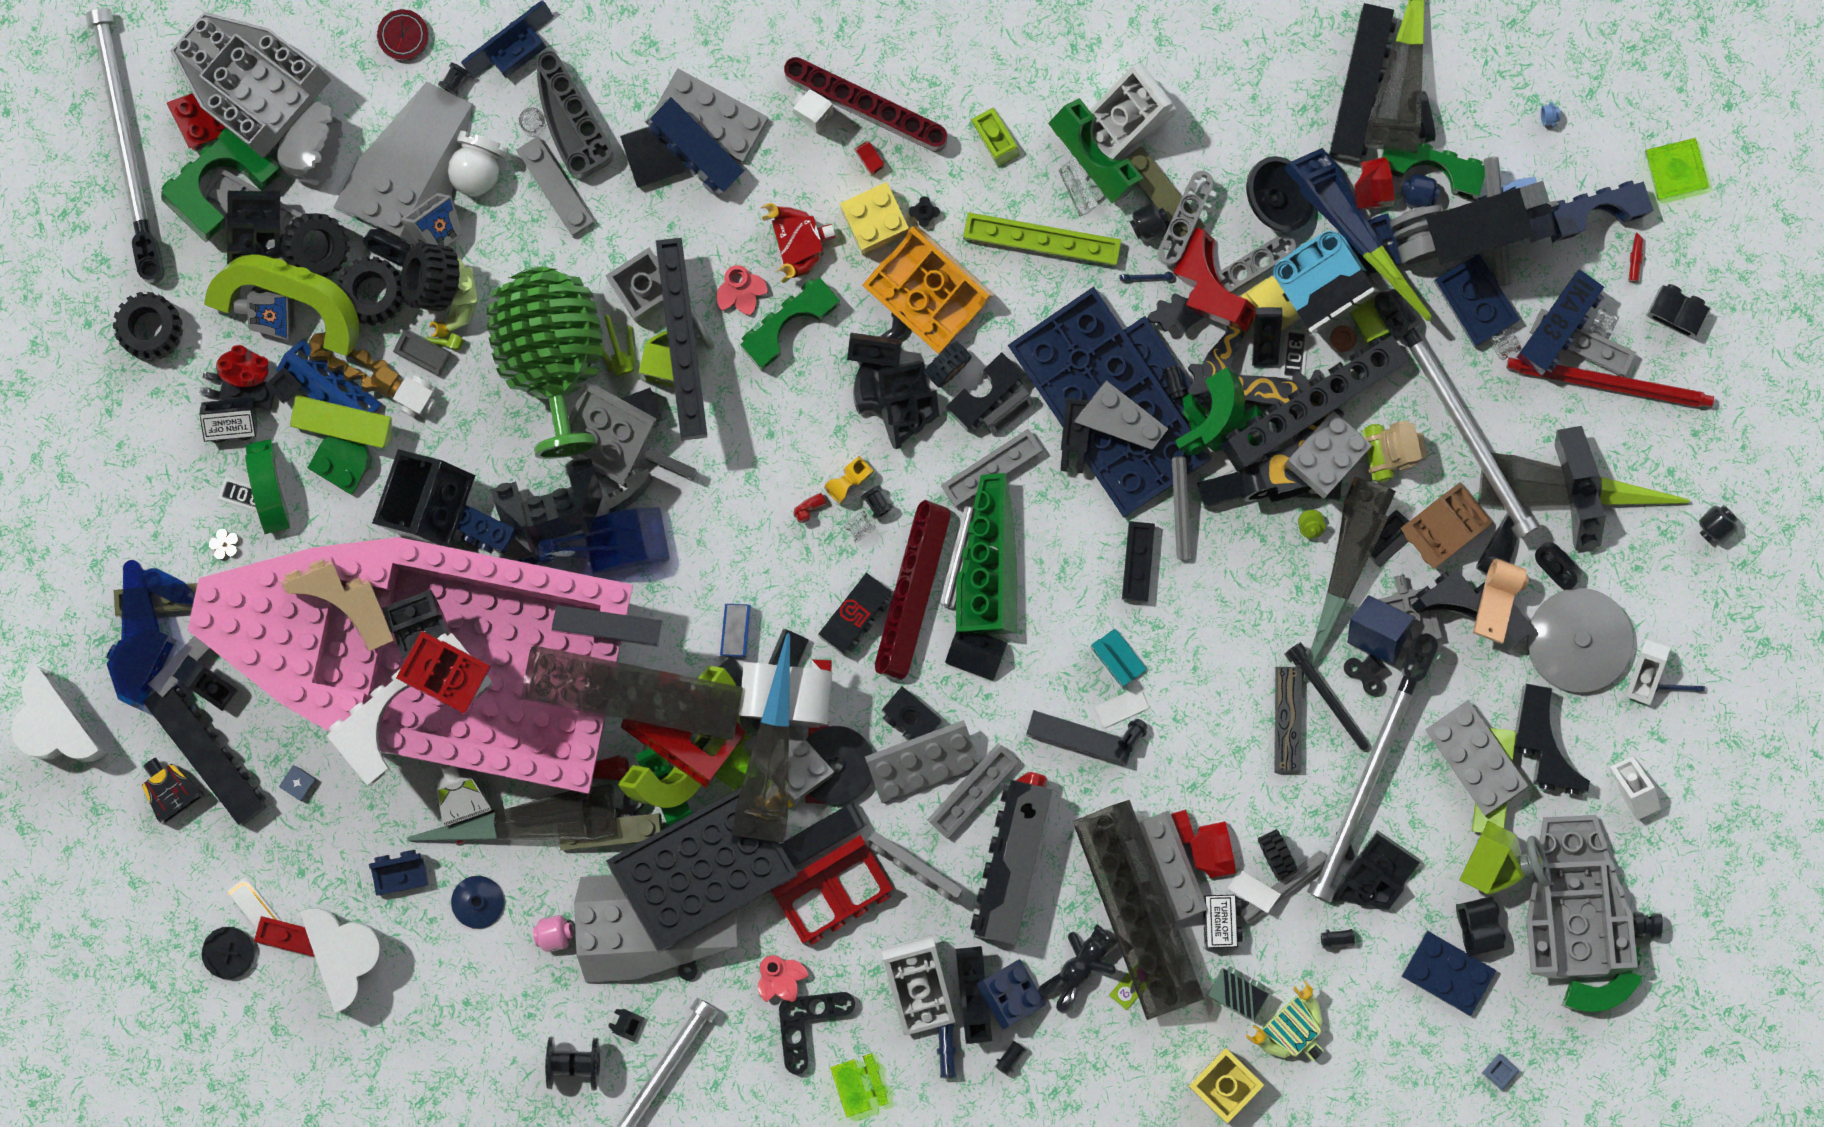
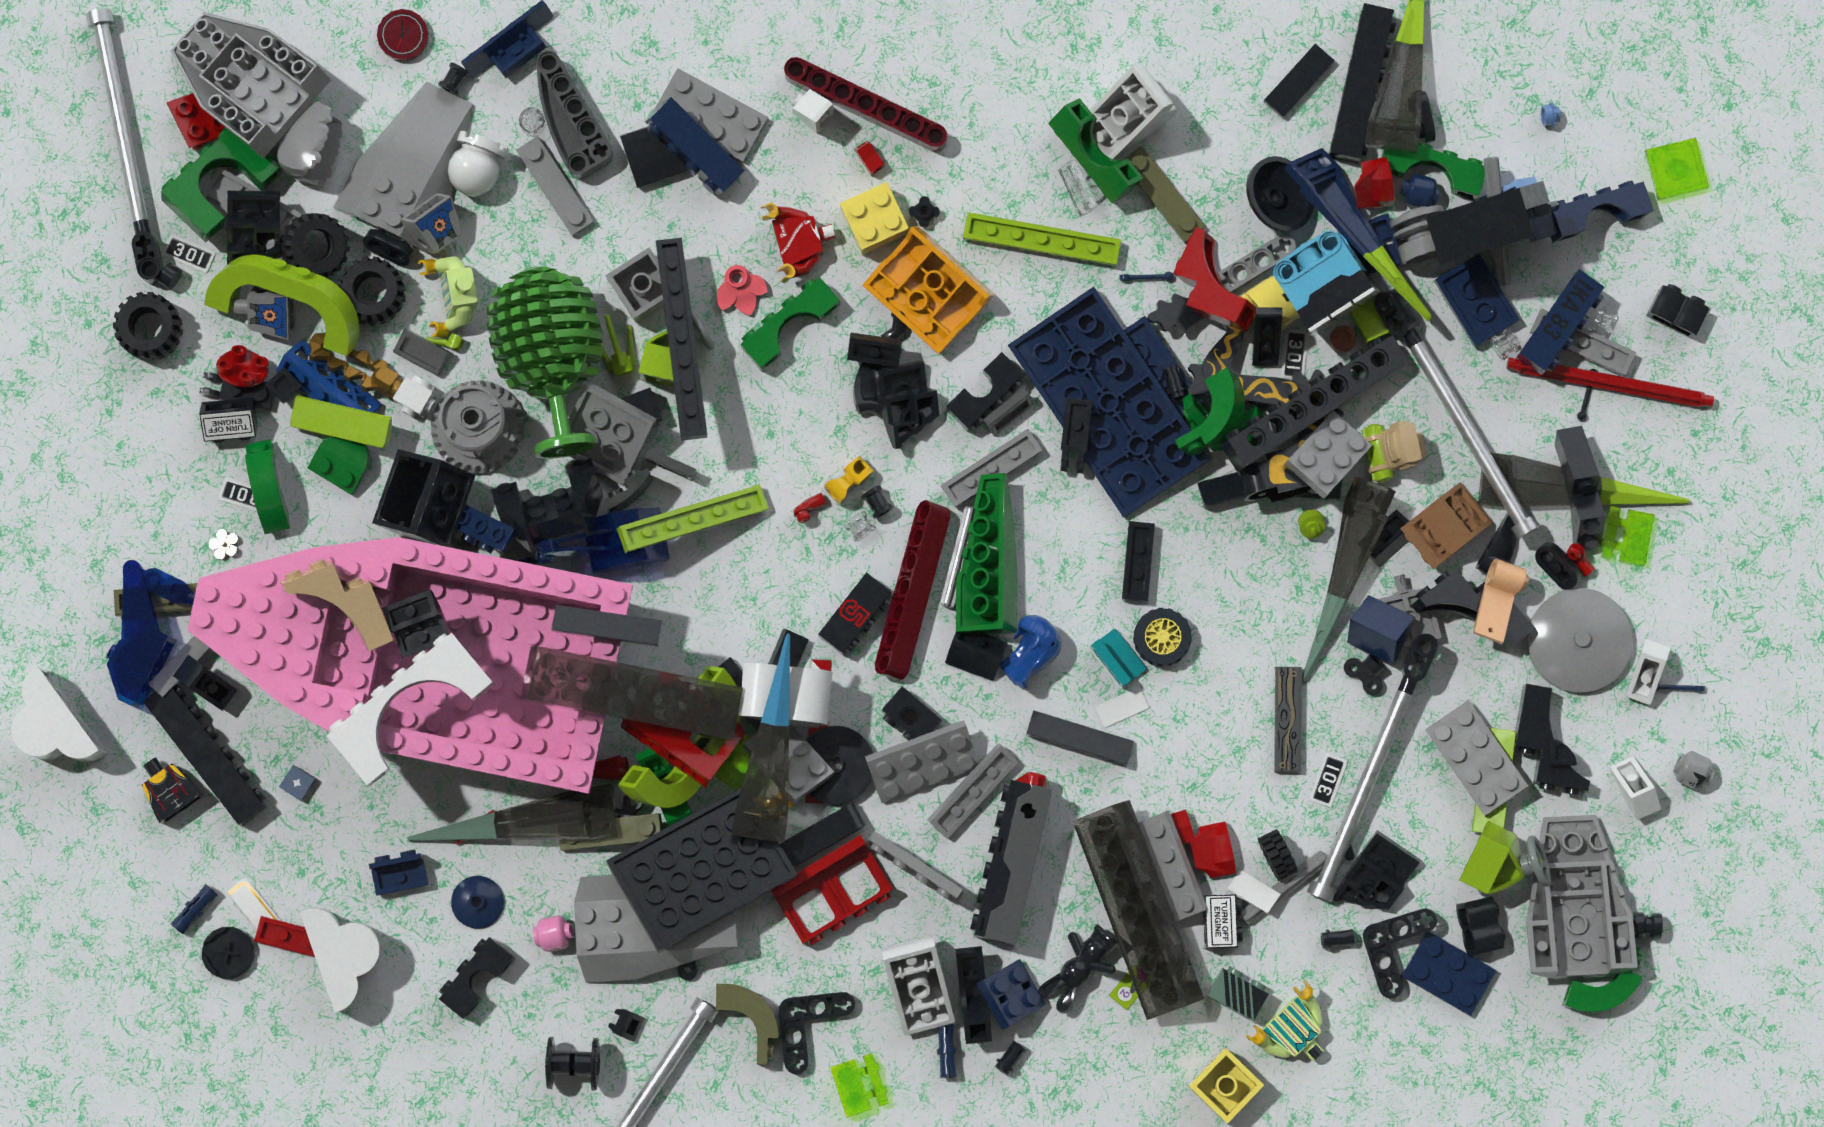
(170, 276): none -> black piece
(188, 253): none -> sticker
(194, 909): none -> dark blue pin
(430, 276): black tyre -> none
(443, 672): red bracket -> none
(459, 993): none -> black arch
(460, 795): white torso -> none
(478, 426): none -> light grey piece
(692, 518): none -> lime plate
(735, 630): flat silver slope -> none
(741, 999): none -> olive arch
(782, 981): coral plate -> none
(947, 364): black wheel -> none
(995, 137): lime slope -> none
(1036, 651): none -> blue piece
(1121, 417): light grey wing -> none
(1135, 731): black pin -> none
(1149, 222): black head -> none
(1162, 637): none -> black wheel
(1181, 508): light grey axle -> none
(1185, 218): light grey beam -> none
(1298, 656): black piece -> none
(1299, 80): none -> black tile
(1328, 780): none -> sticker
(1384, 946): none -> black beam
(1500, 1071): sand blue tile -> none
(1560, 754): none -> black tile
(1578, 555): none -> red arm
(1581, 416): none -> black hinge
(1635, 536): none -> clear neon green plate
(1636, 258): red piece -> none
(1693, 770): none -> light grey head
(1718, 524): black head -> none

